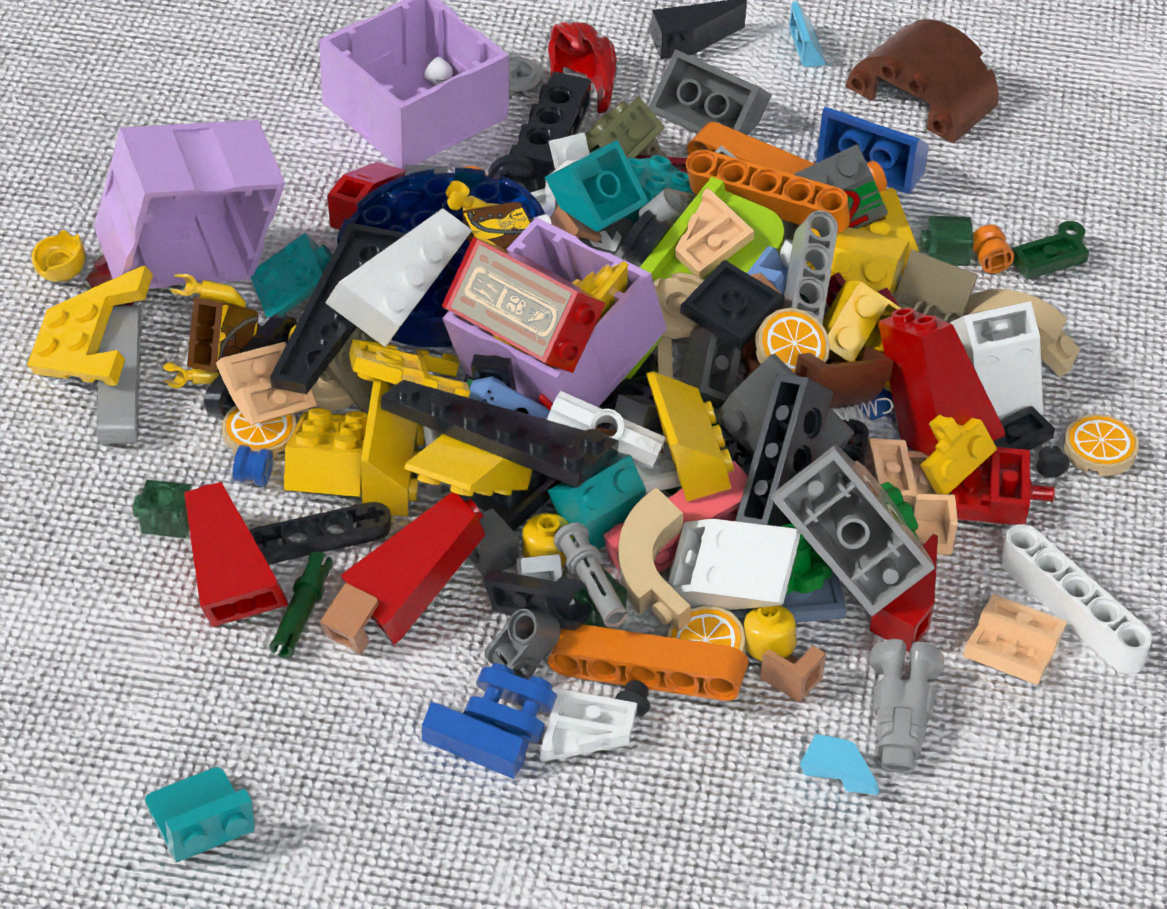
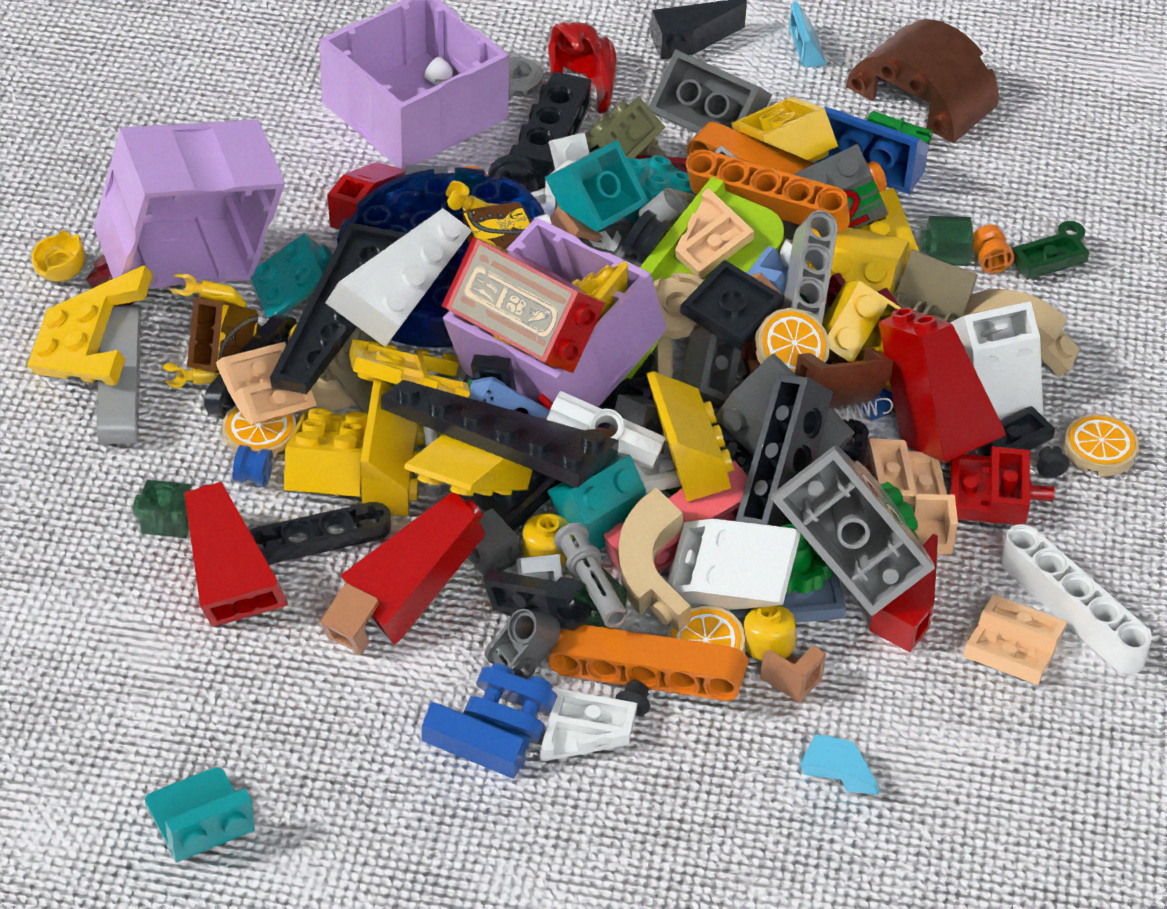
(307, 591): dark green pin -> none
(793, 127): none -> yellow slope
(901, 126): none -> green axle
(902, 707): light grey piece -> none
(957, 453): yellow hinge -> none

